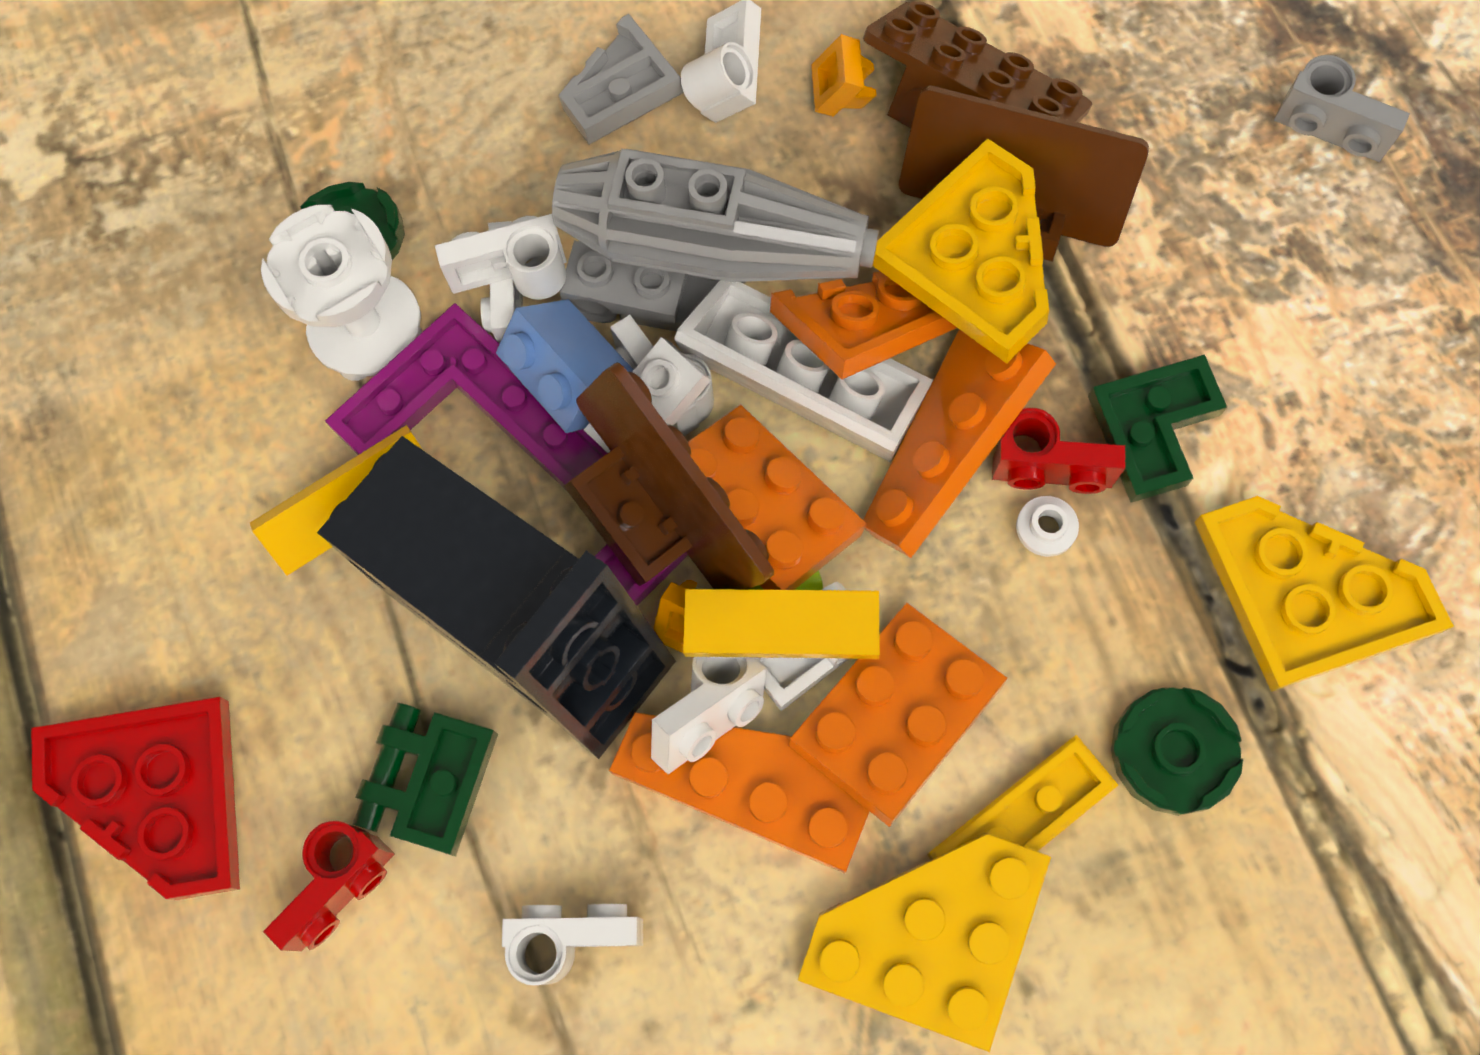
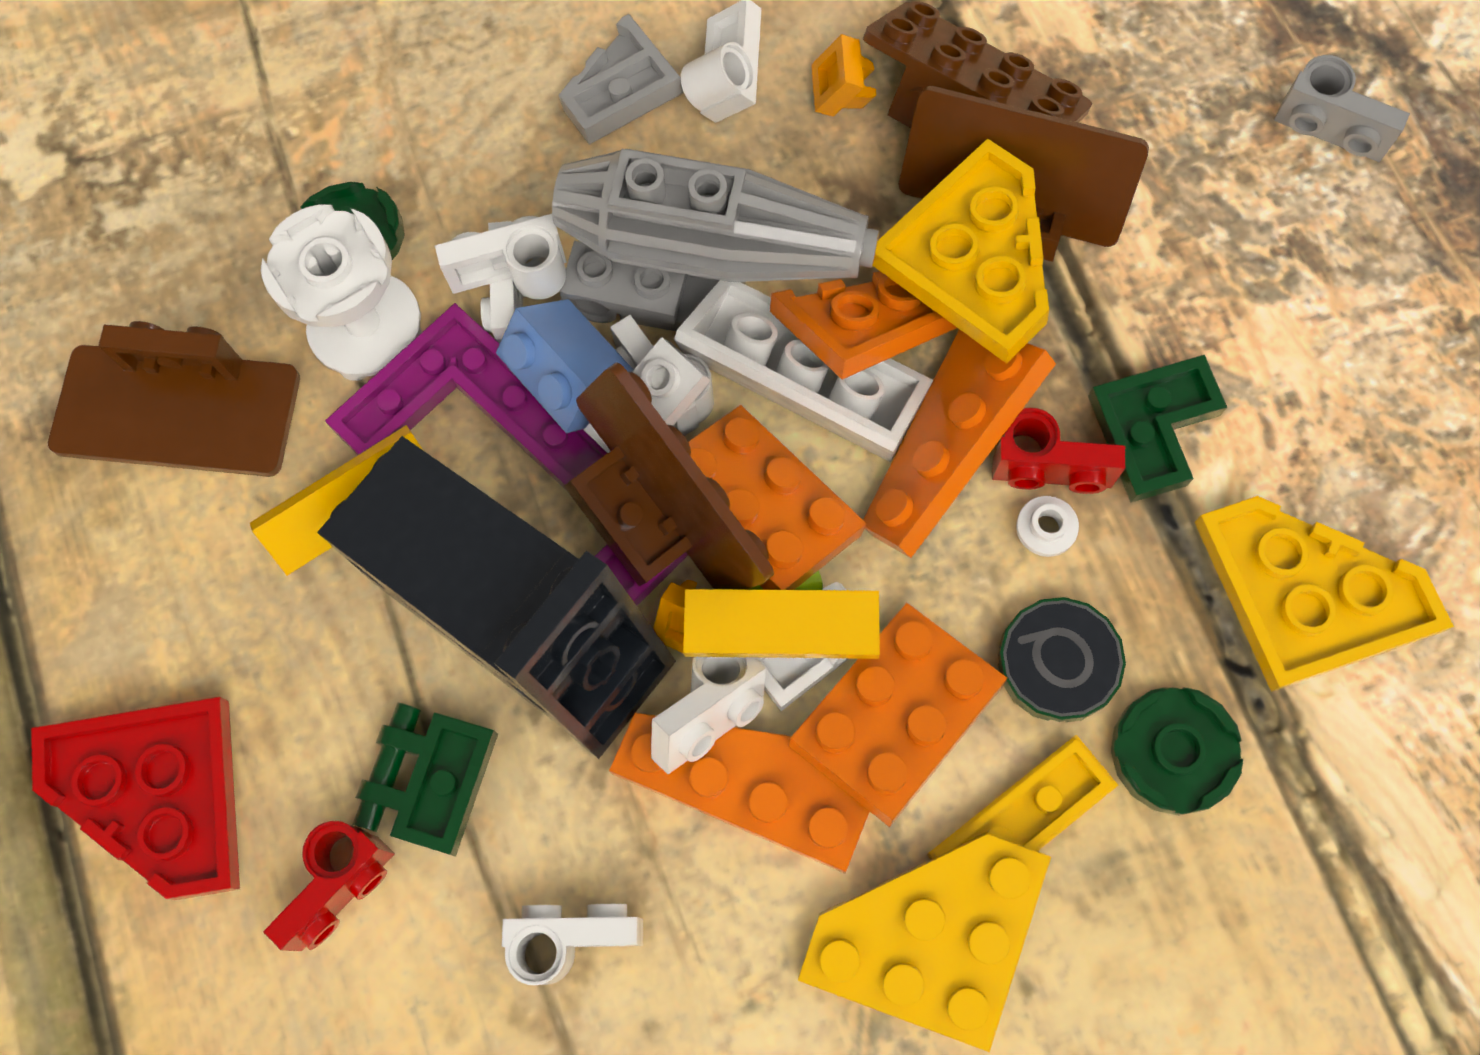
(174, 402): none -> reddish brown bracket
(1061, 660): none -> black tile

